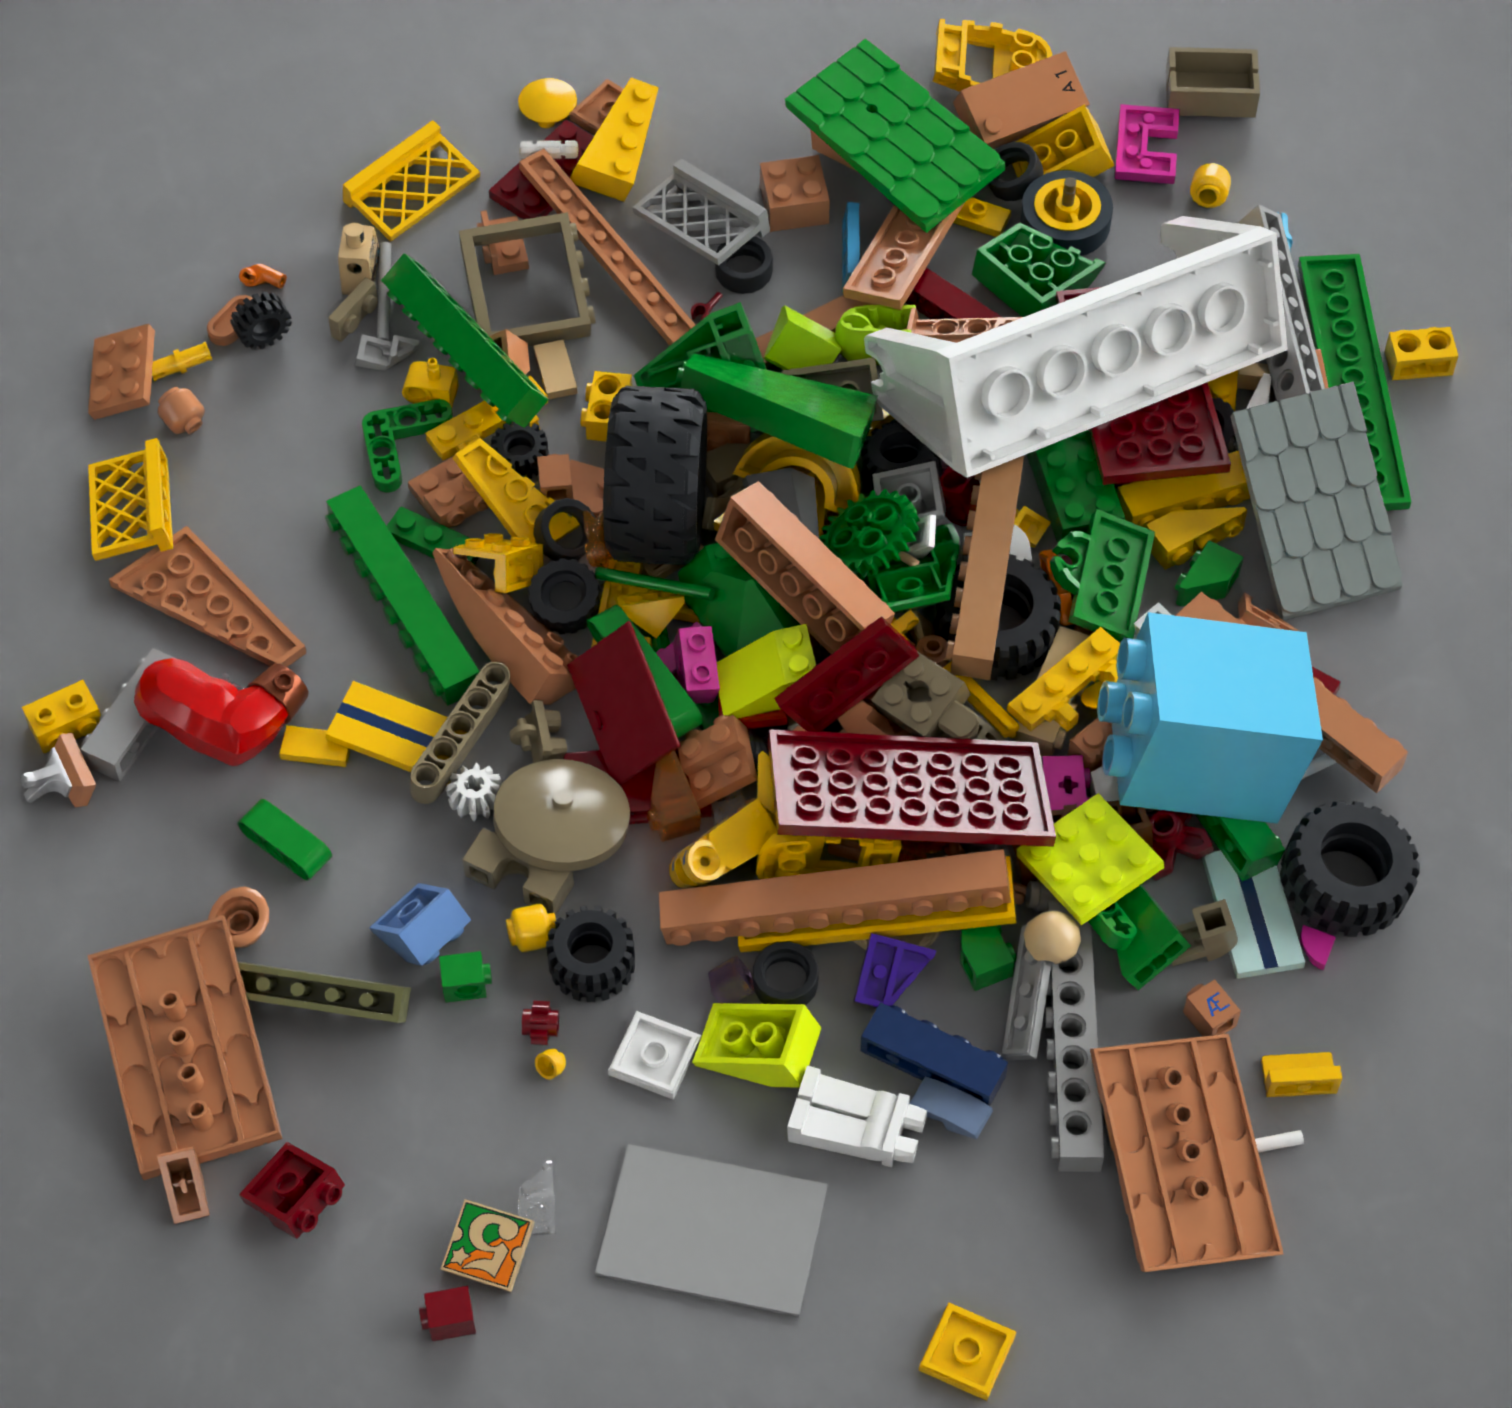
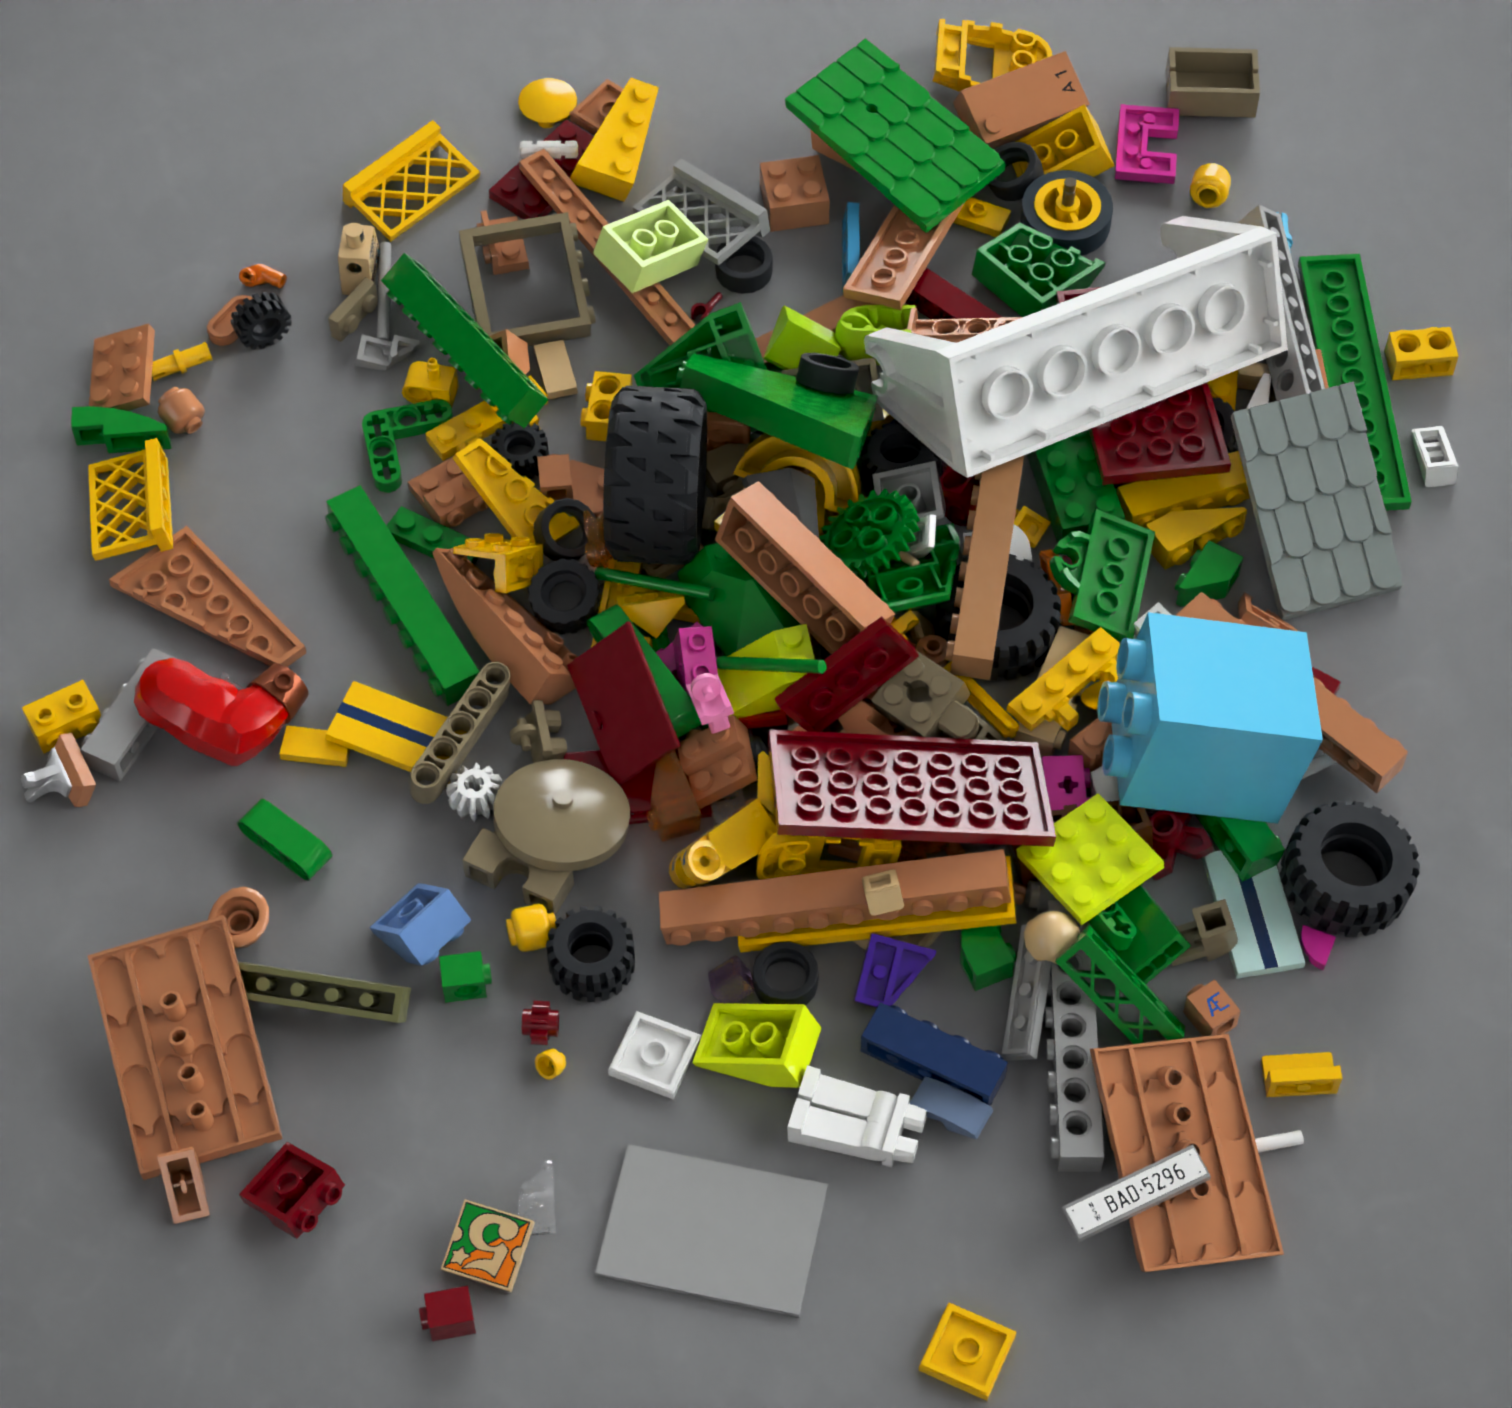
(116, 428): none -> green slope
(650, 246): none -> yellowish green brick
(710, 702): none -> bright pink hips
(771, 664): none -> green bar
(827, 373): none -> black tyre
(883, 892): none -> tan slope
(1125, 980): none -> green fence
(1136, 1193): none -> white tile
(1435, 458): none -> white slope

